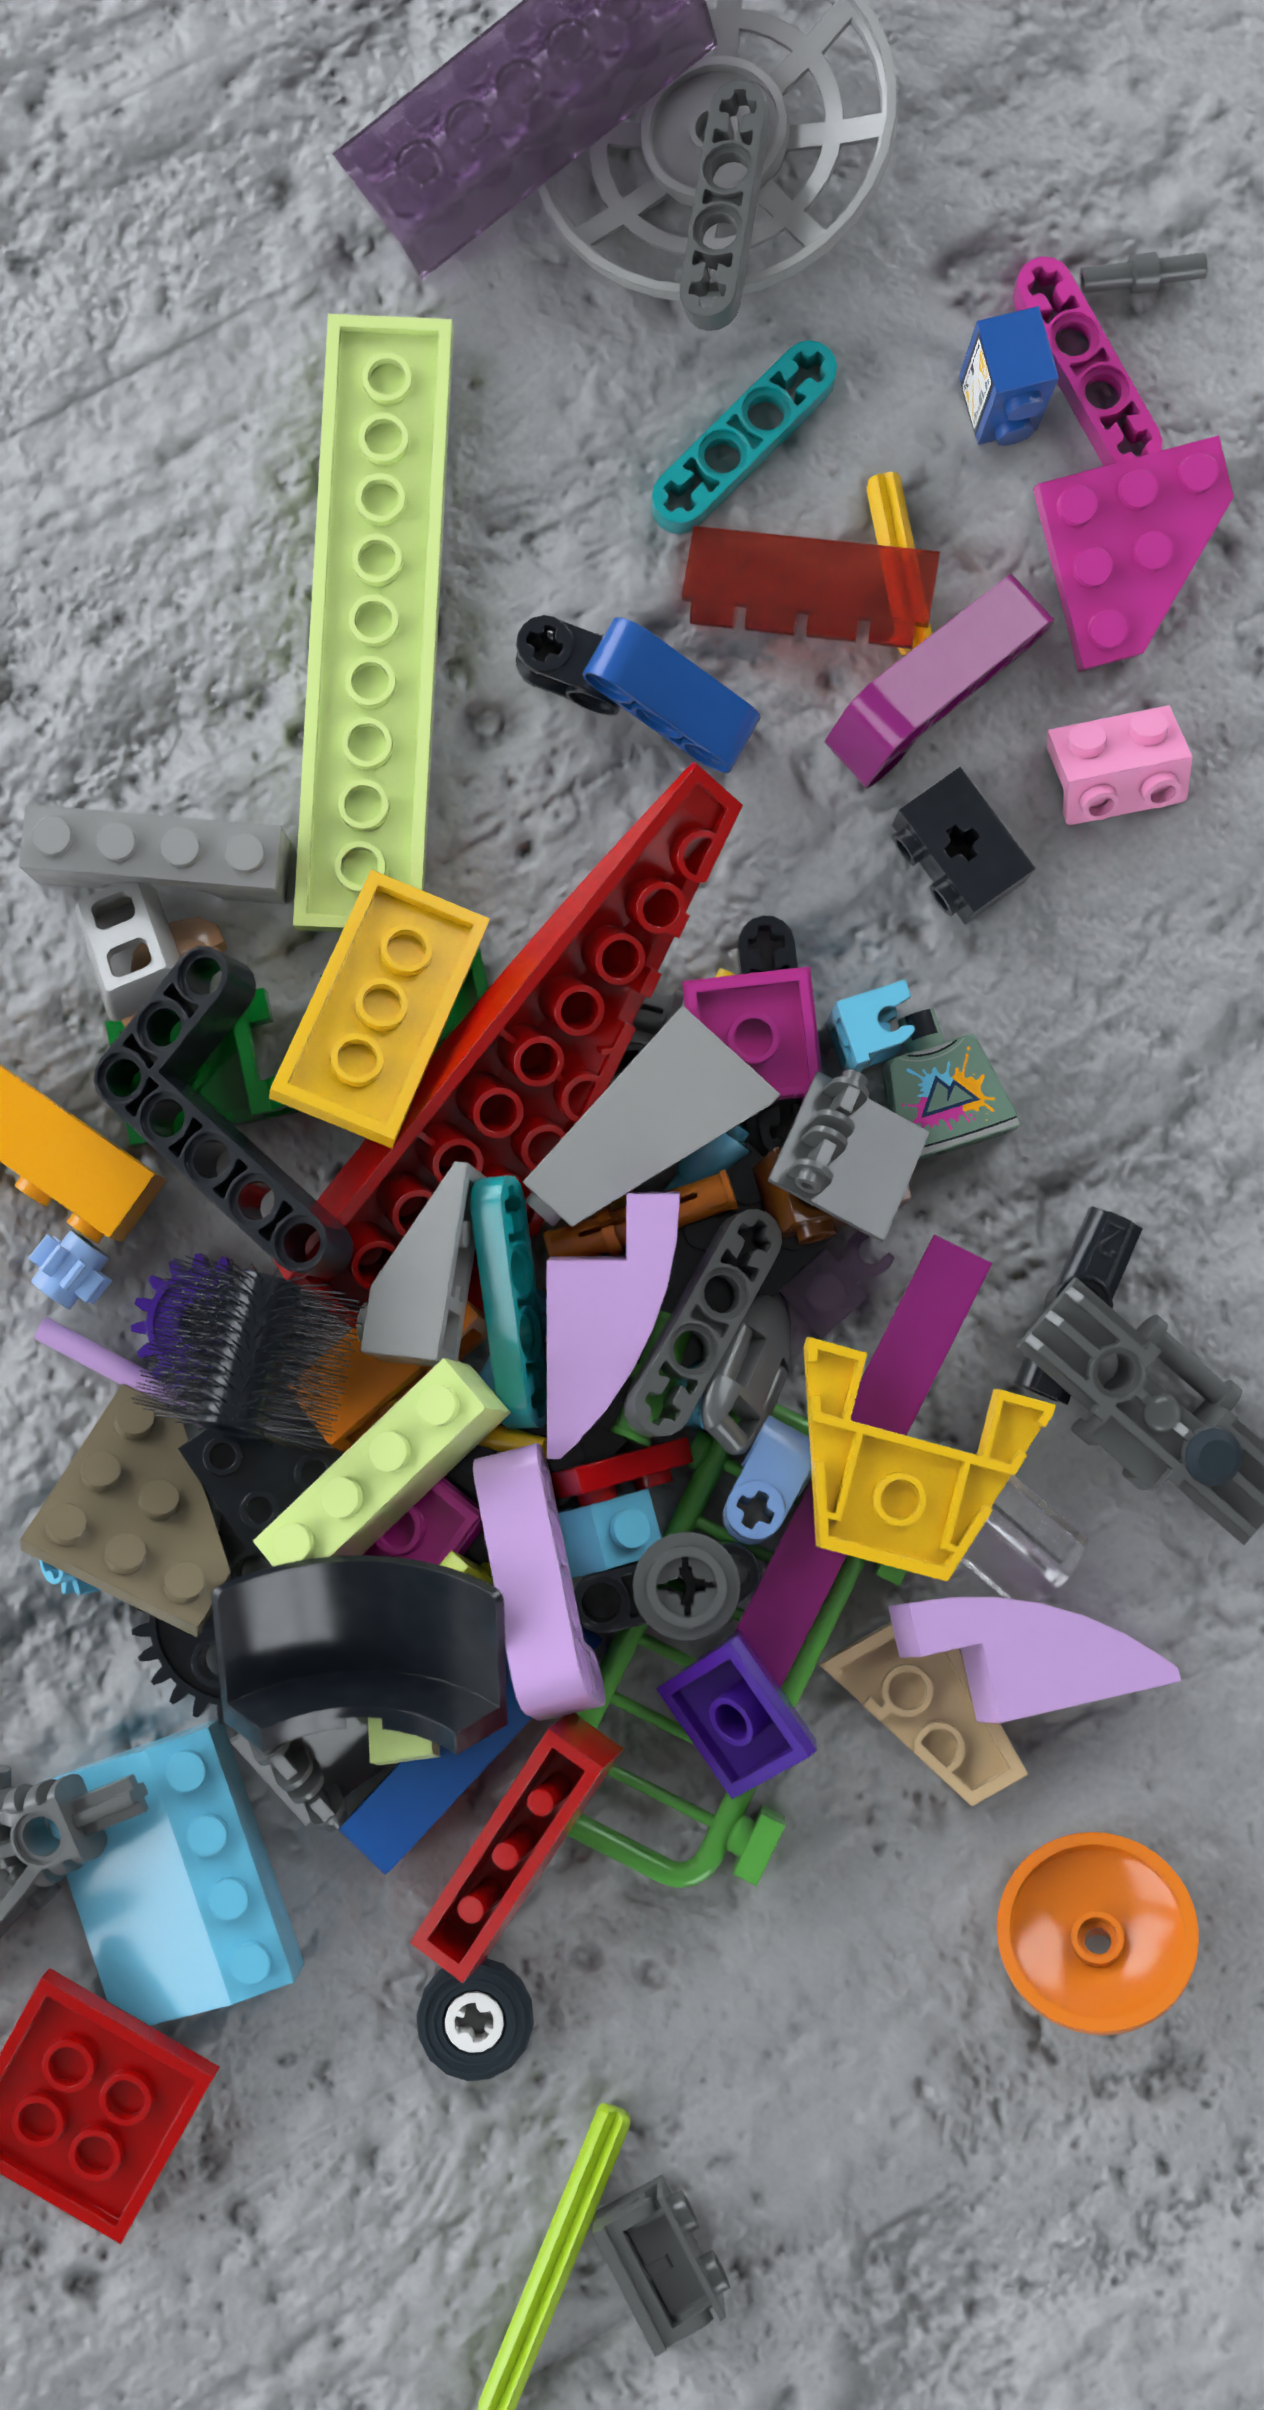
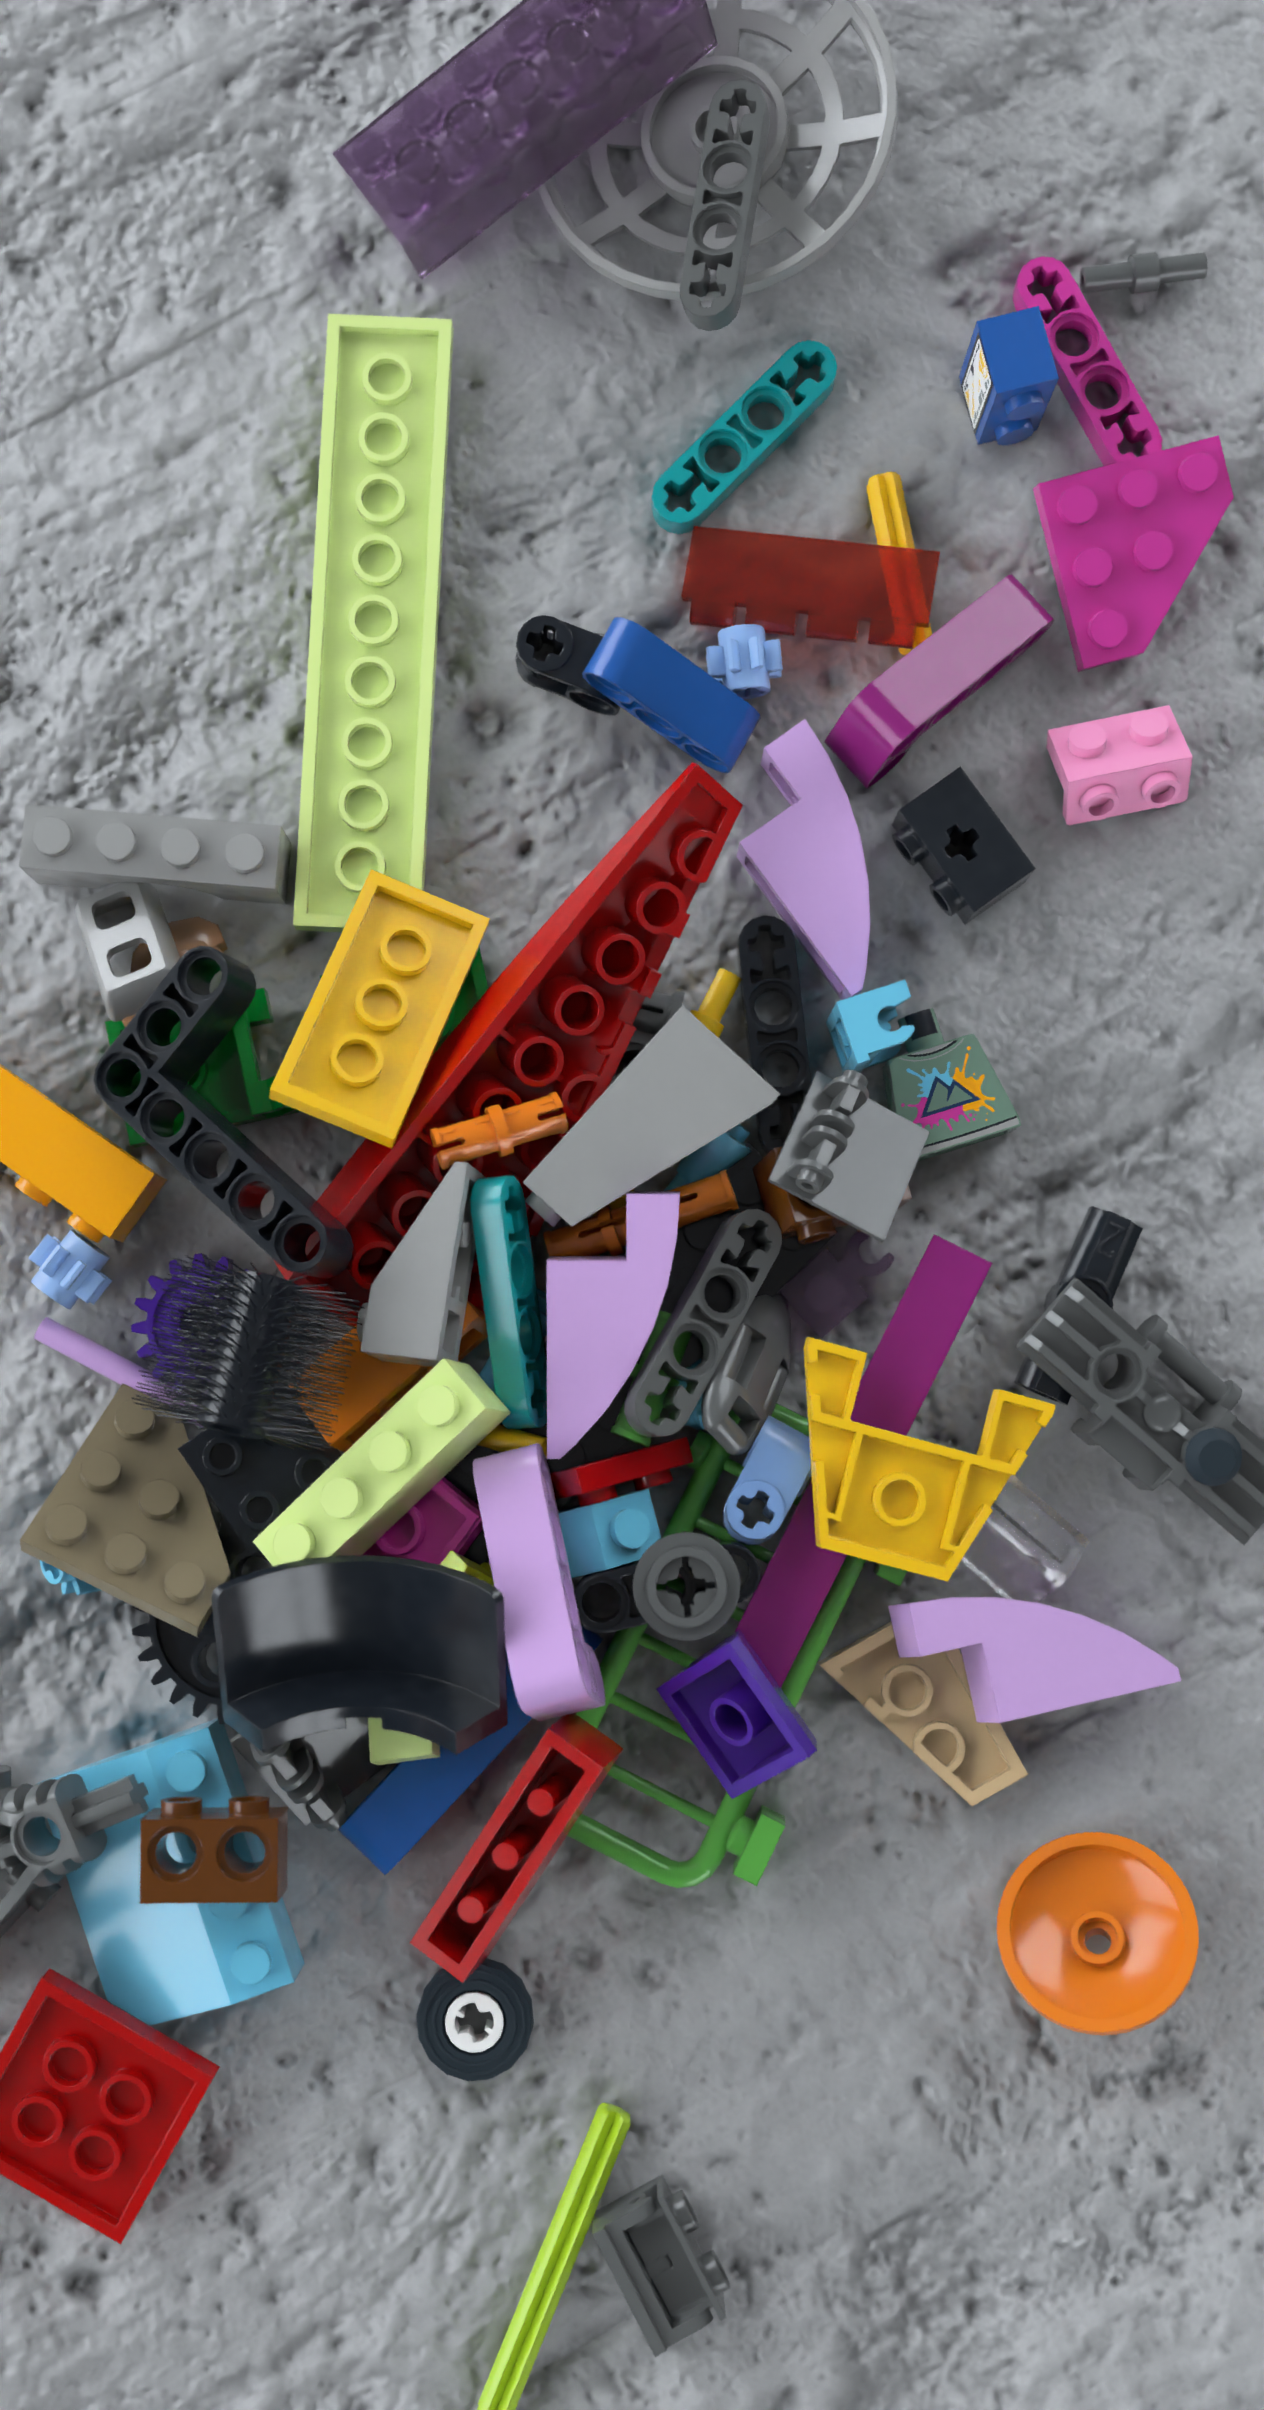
(217, 1870): none -> reddish brown brick
(499, 1130): none -> orange pin
(745, 660): none -> light blue gear
(765, 1021): dark pink plate -> none
(814, 860): none -> lavender slope

